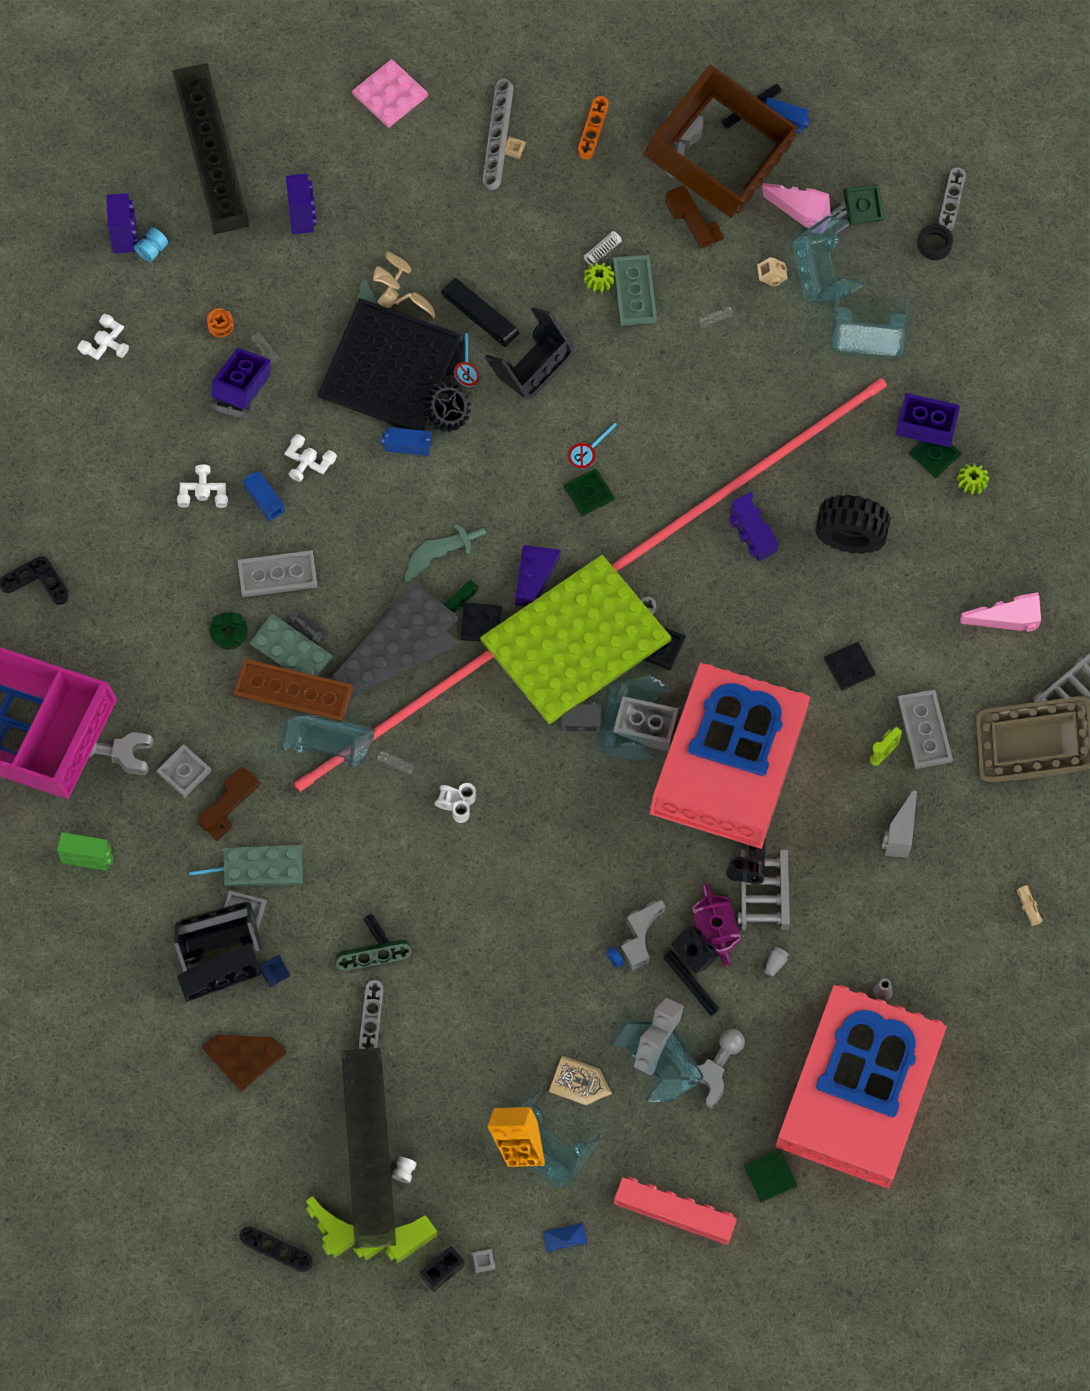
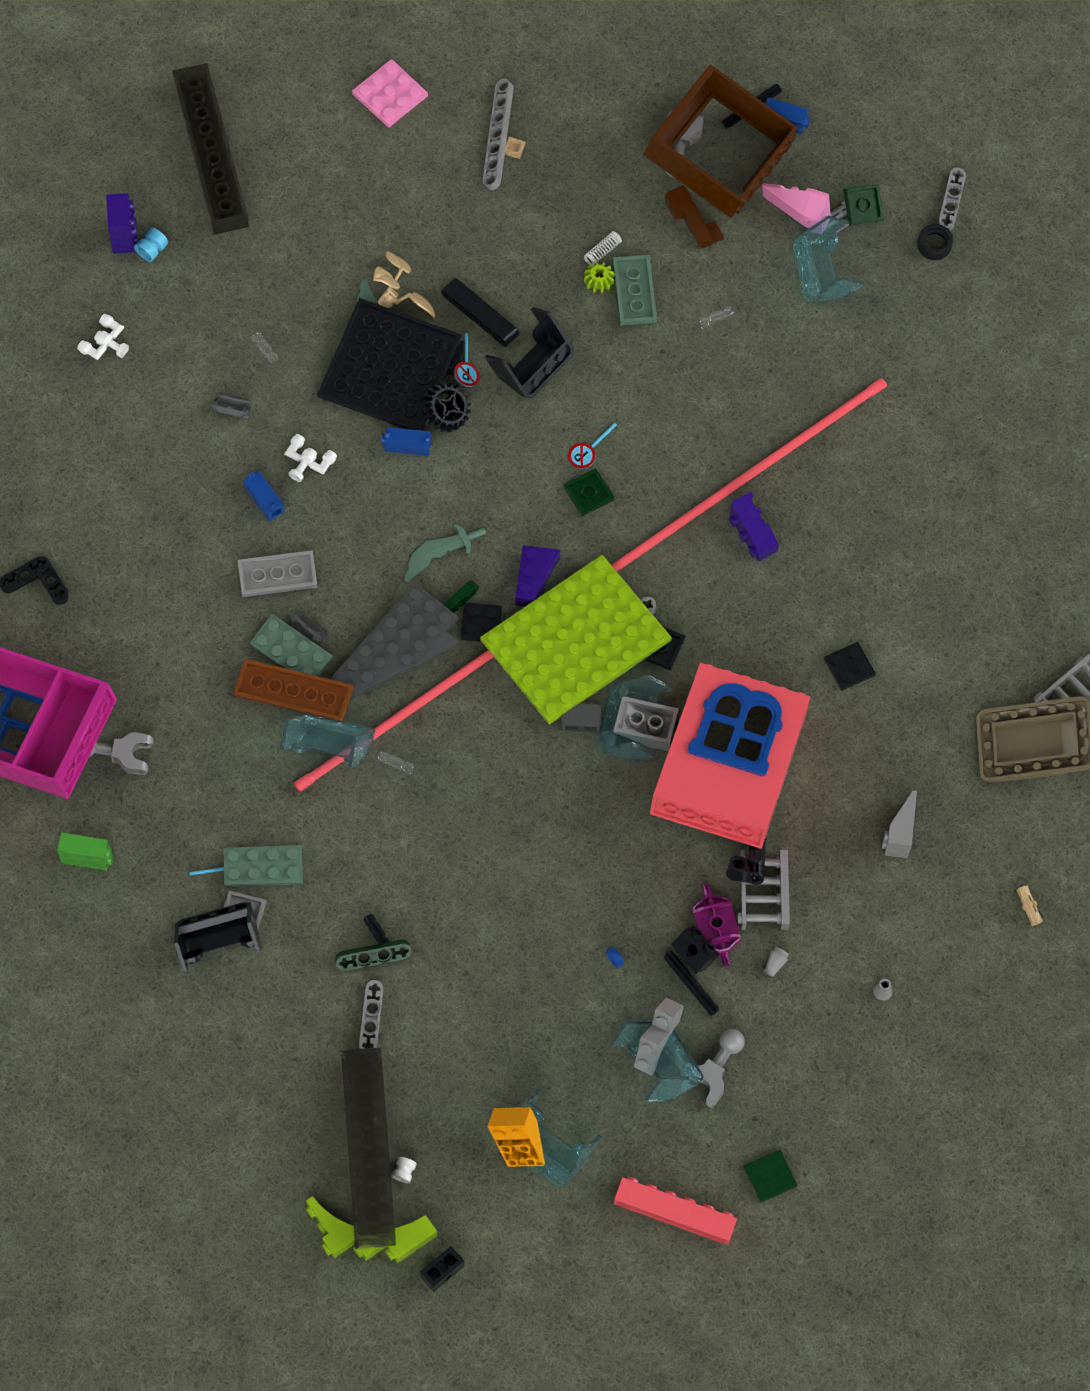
(184, 770): light grey plate -> none
(202, 489): white piece -> none
(219, 973): black wedge -> none
(220, 322): orange wheel -> none
(232, 620): dark green plate -> none
(238, 788): reddish brown piece -> none
(241, 378): dark purple brick -> none
(243, 1057): reddish brown plate -> none
(274, 971): dark blue panel -> none
(274, 1252): black beam -> none
(301, 203): dark purple brick -> none
(455, 800): white piece -> none
(483, 1260): light grey tile -> none
(565, 1237): blue slope -> none
(579, 1082): tan tile -> none
(592, 127): orange beam -> none
(639, 921): light grey arch -> none
(772, 271): tan brick -> none
(845, 1124): coral panel -> none
(852, 524): black tyre -> none
(867, 338): clear light blue windscreen -> none
(884, 748): lime plate -> none
(924, 729): light grey plate -> none
(928, 420): dark purple brick -> none
(934, 457): dark green tile -> none
(980, 478): lime gear -> none
(1016, 615): bright pink wedge -> none

